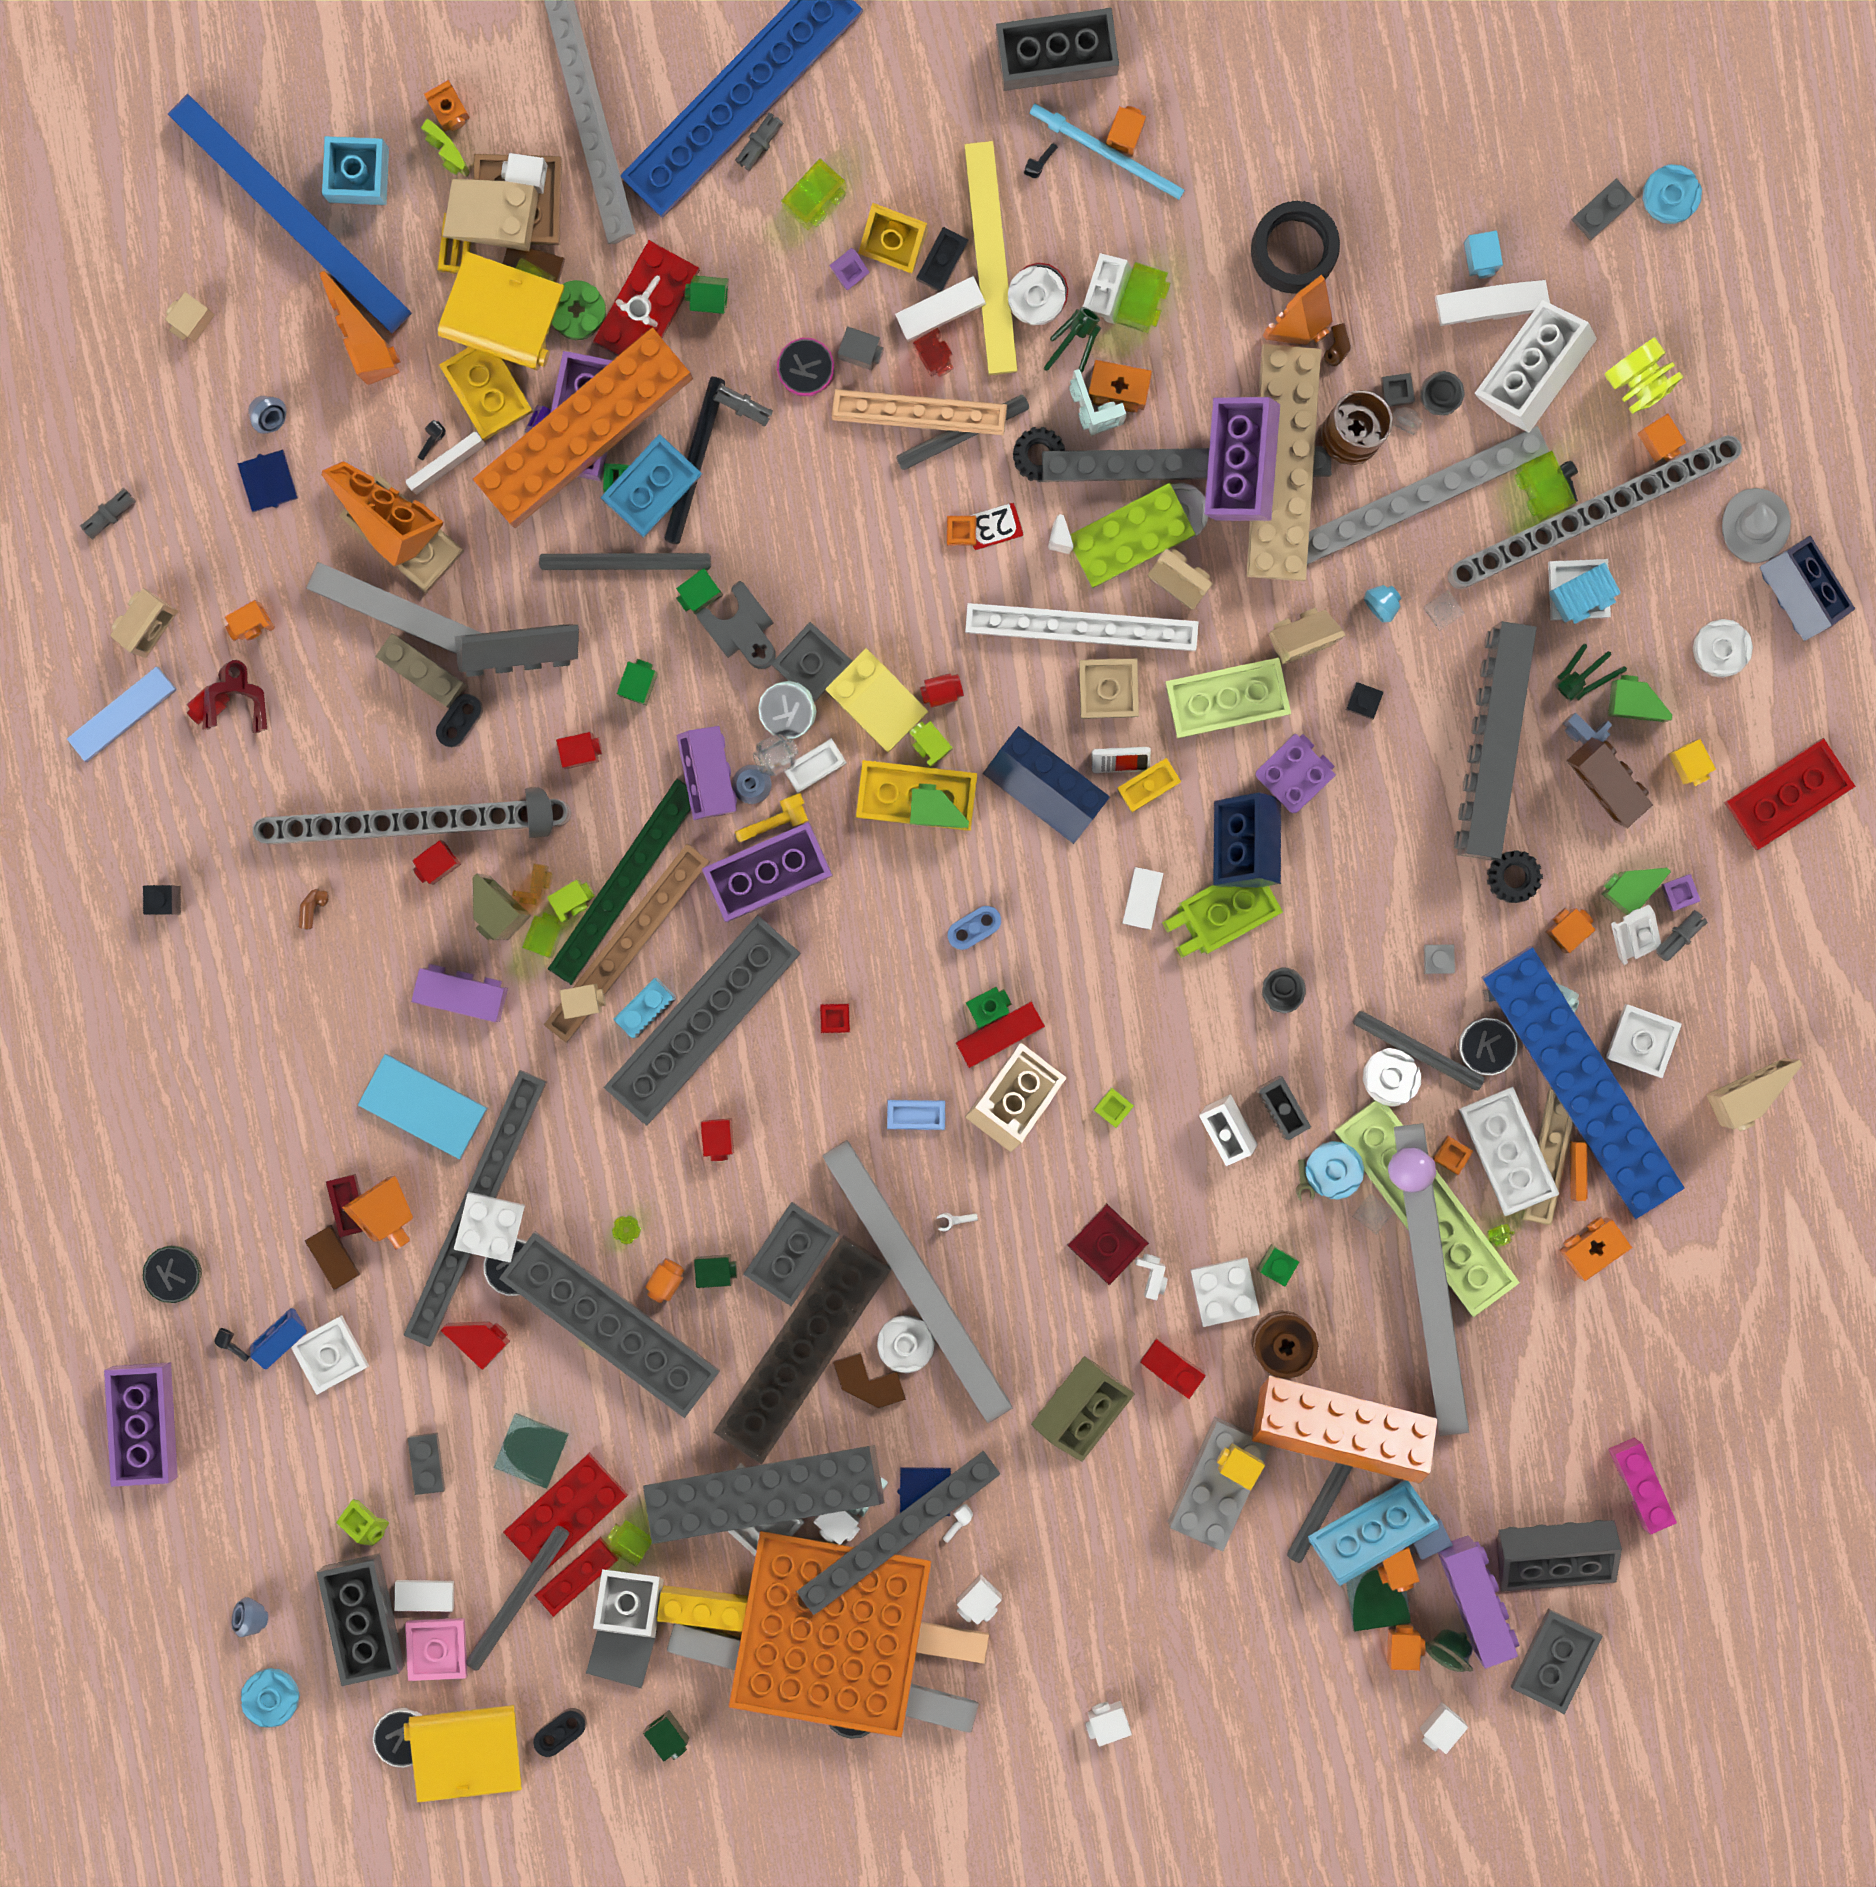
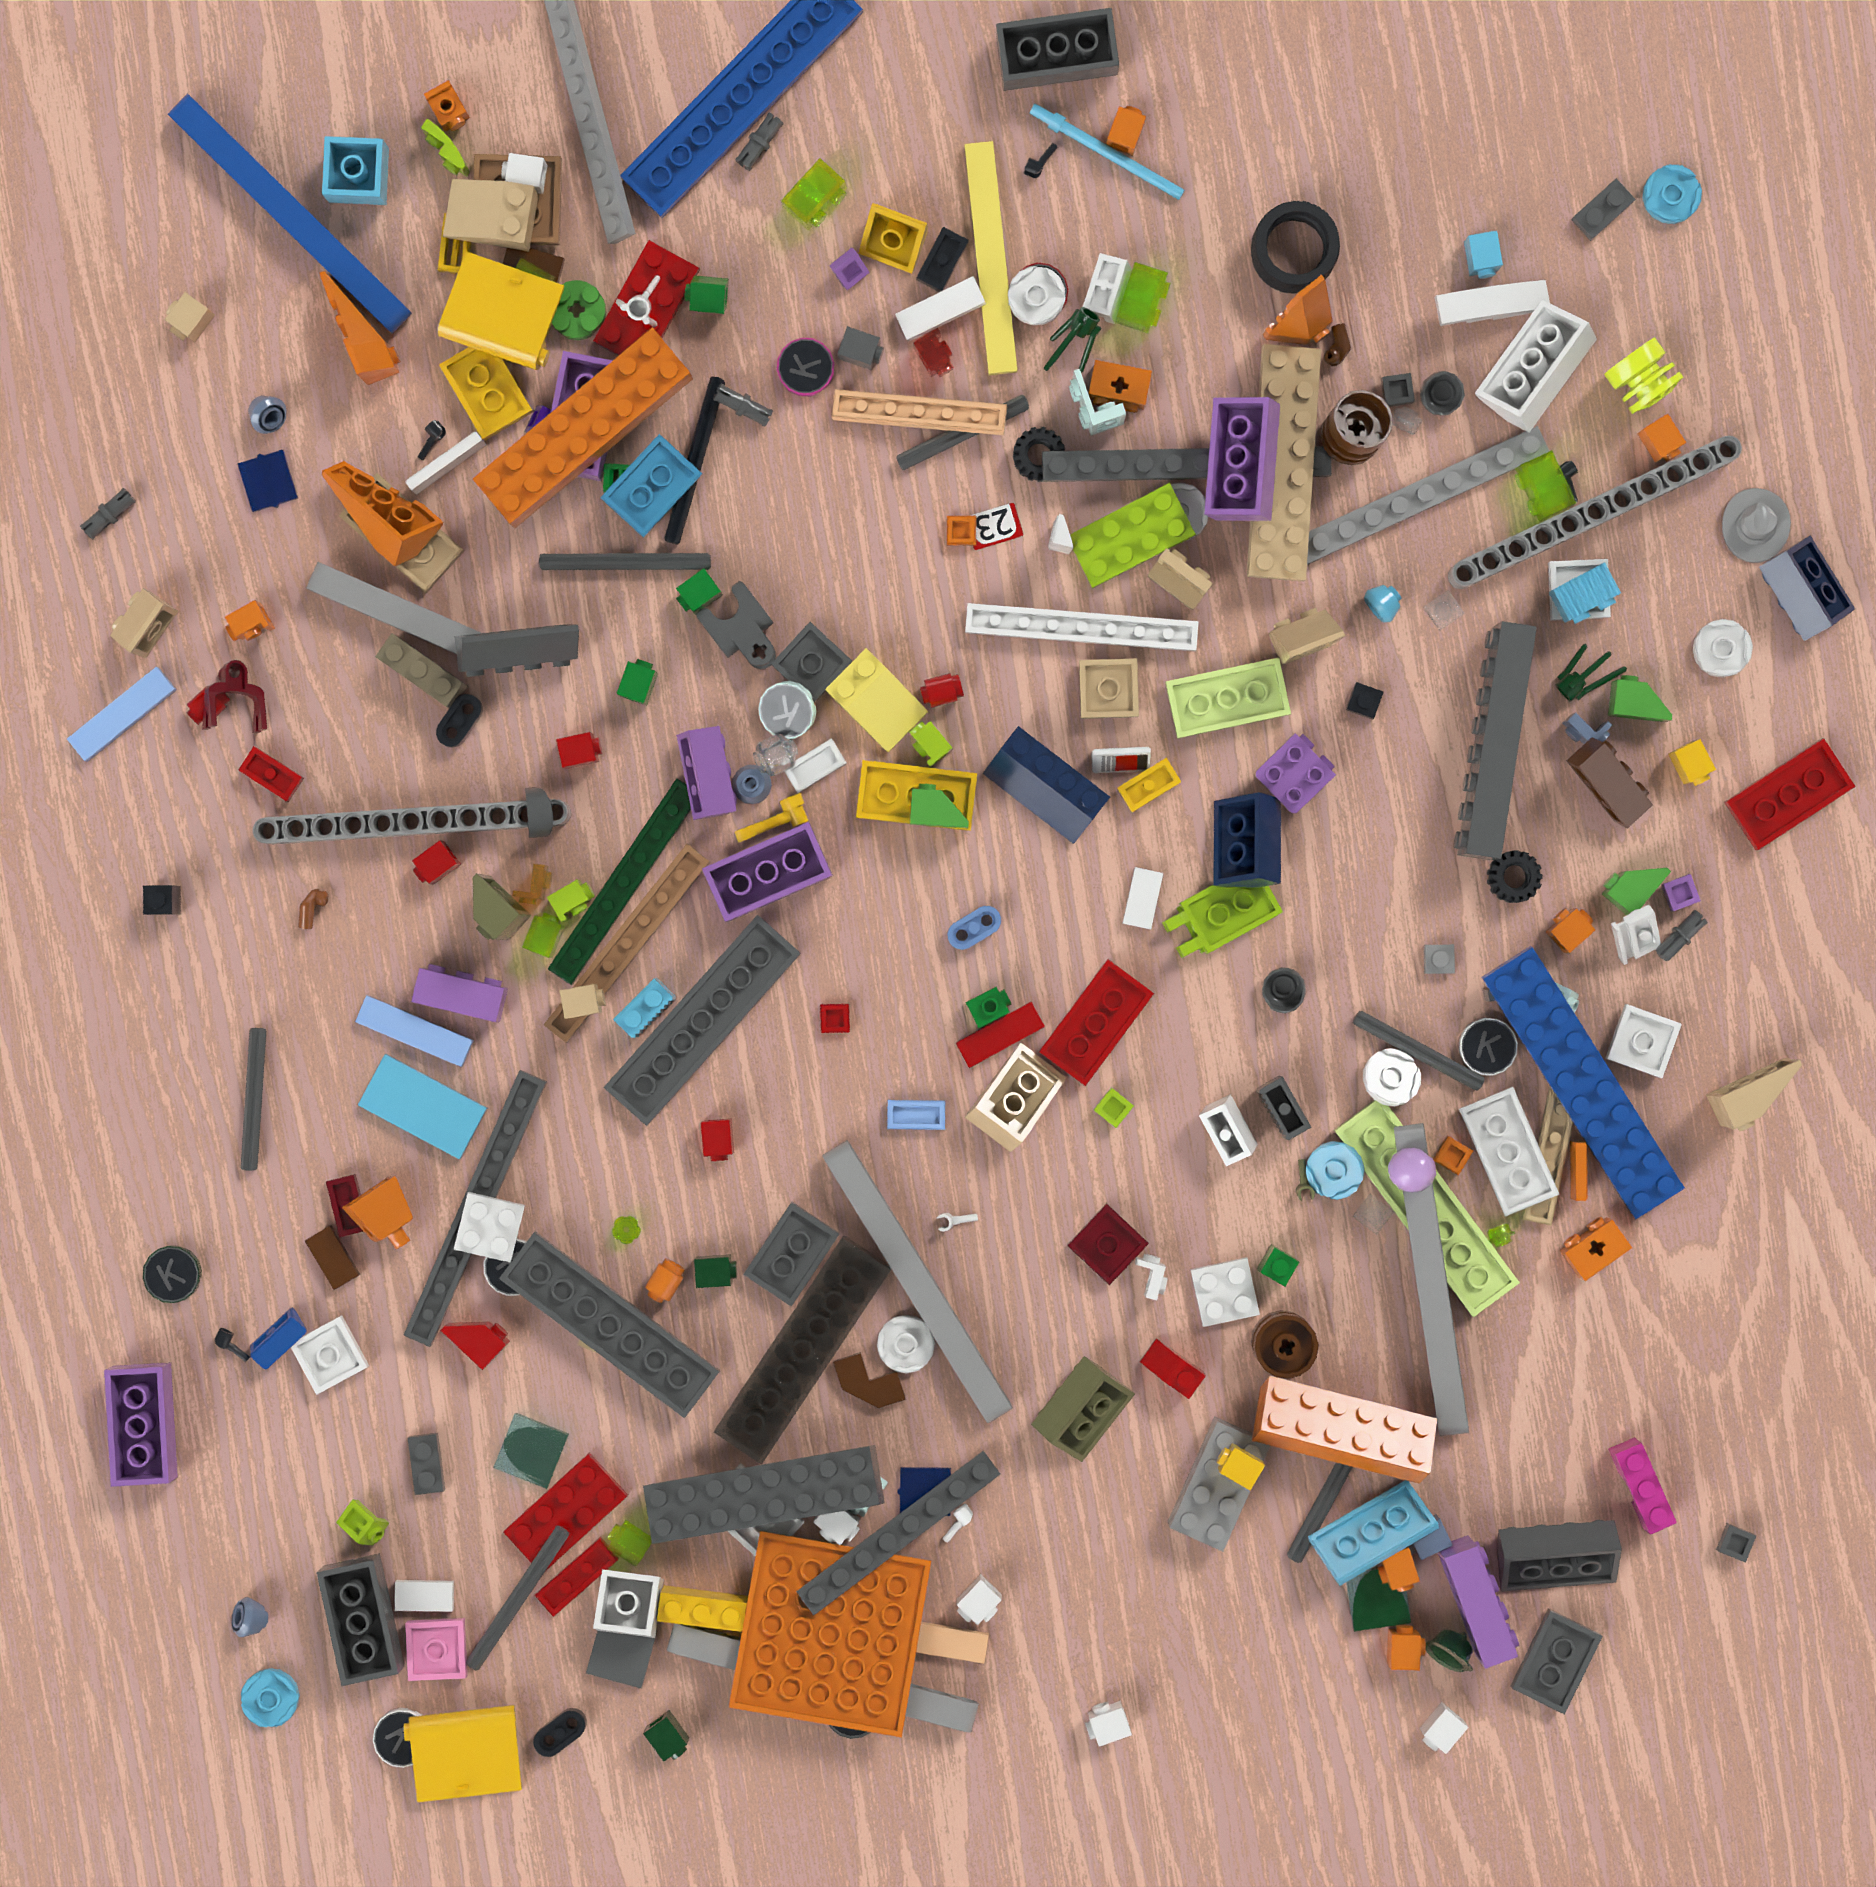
(253, 1099): none -> dark grey axle
(271, 773): none -> red plate
(414, 1031): none -> light blue tile
(1096, 1022): none -> red plate
(1736, 1542): none -> dark grey plate

